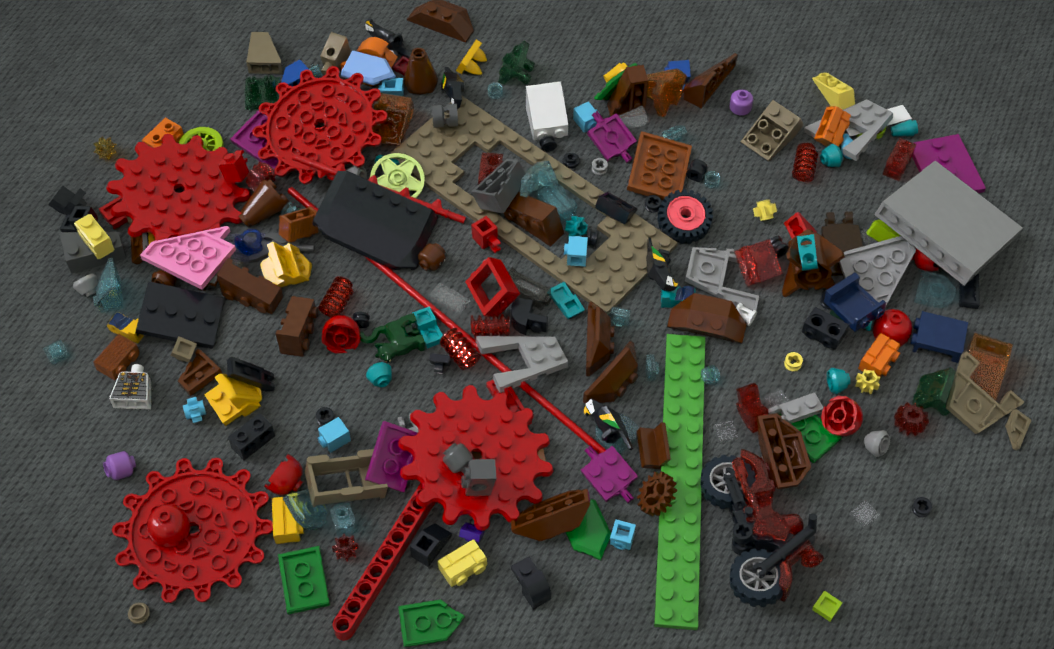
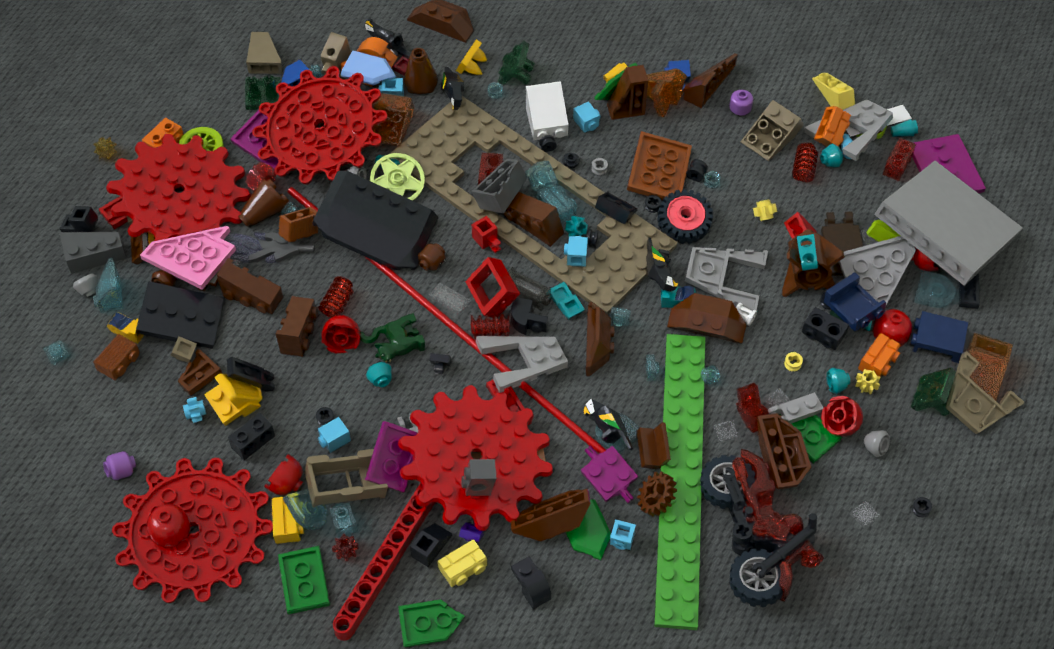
(66, 200): black brick -> none
(94, 236): light yellow brick -> none
(132, 389): torso -> none
(138, 613): dark tan plate -> none
(234, 167): red brick -> none
(244, 247): clear blue piece -> none
(285, 265): yellow piece -> none
(323, 169): red plant -> none
(361, 319): black bush -> none
(428, 327): teal slope -> none
(438, 115): dark grey wheel -> none
(457, 457): dark grey head -> none
(459, 349): clear red piece -> none
(527, 185): clear light blue plate -> none
(611, 137): magenta plate -> none
(615, 377): reddish brown wedge -> none
(635, 118): clear tile -> none
(674, 133): clear light blue plate -> none
(758, 262): clear red plate -> none
(779, 247): black wheel -> none
(827, 606): lime plate -> none
(911, 419): clear red gear -> none
(1017, 427): dark tan tile -> none

